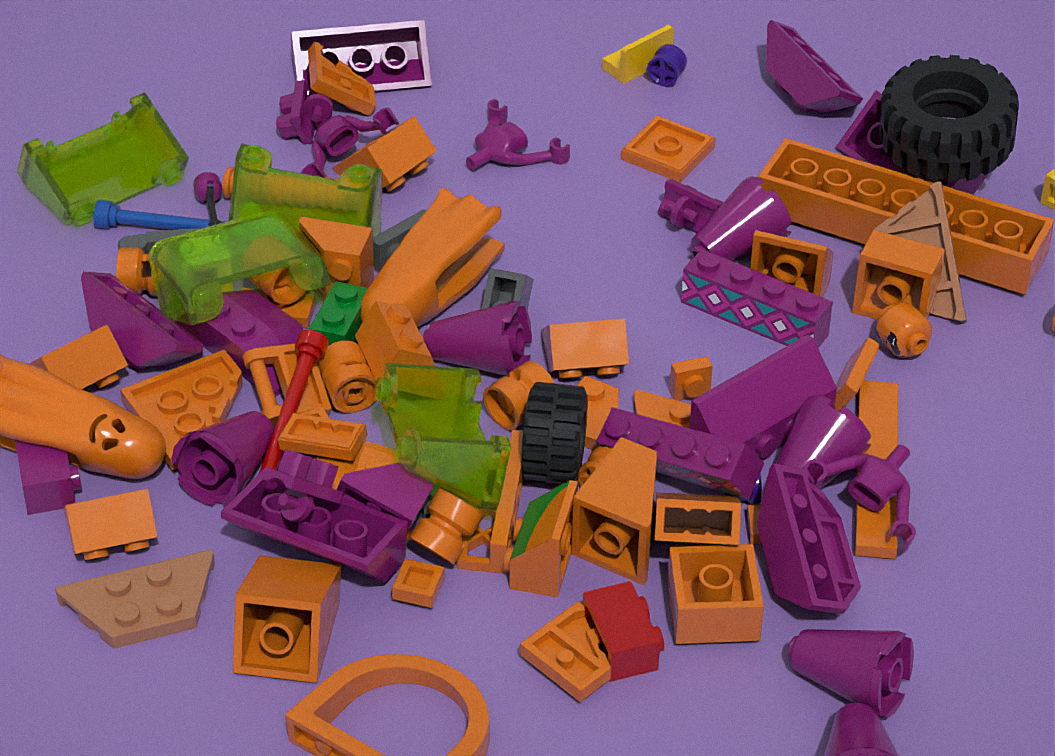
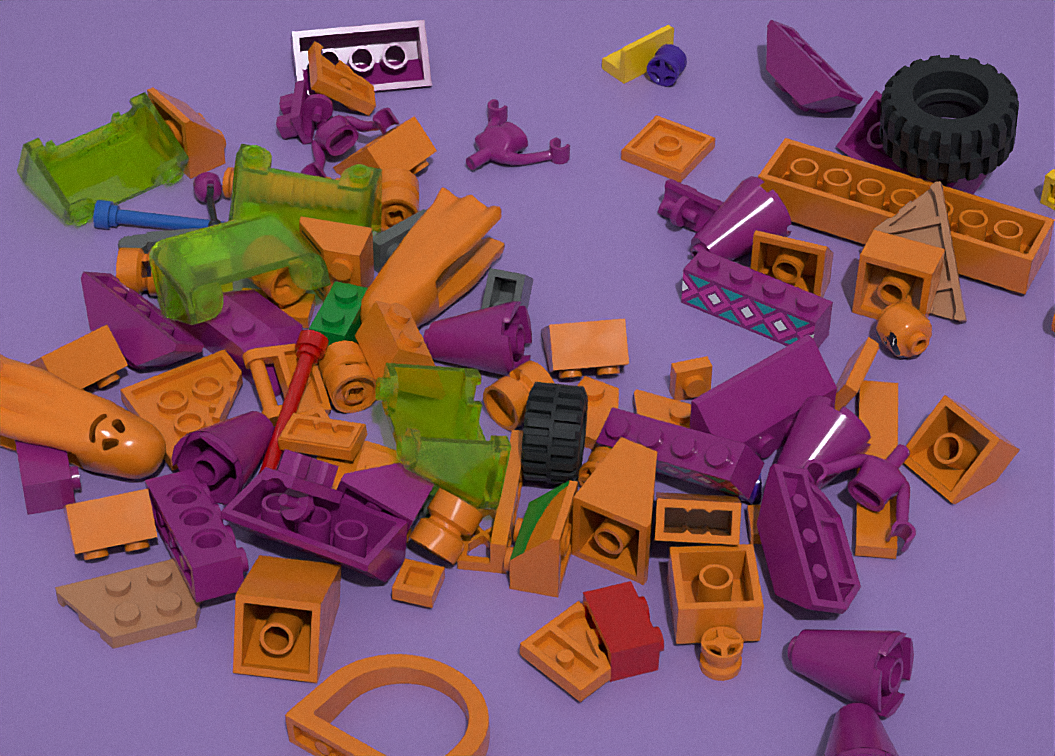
(195, 135): none -> orange slope
(196, 535): none -> magenta brick
(399, 196): none -> orange wheel
(723, 642): none -> orange wheel
(958, 451): none -> orange slope

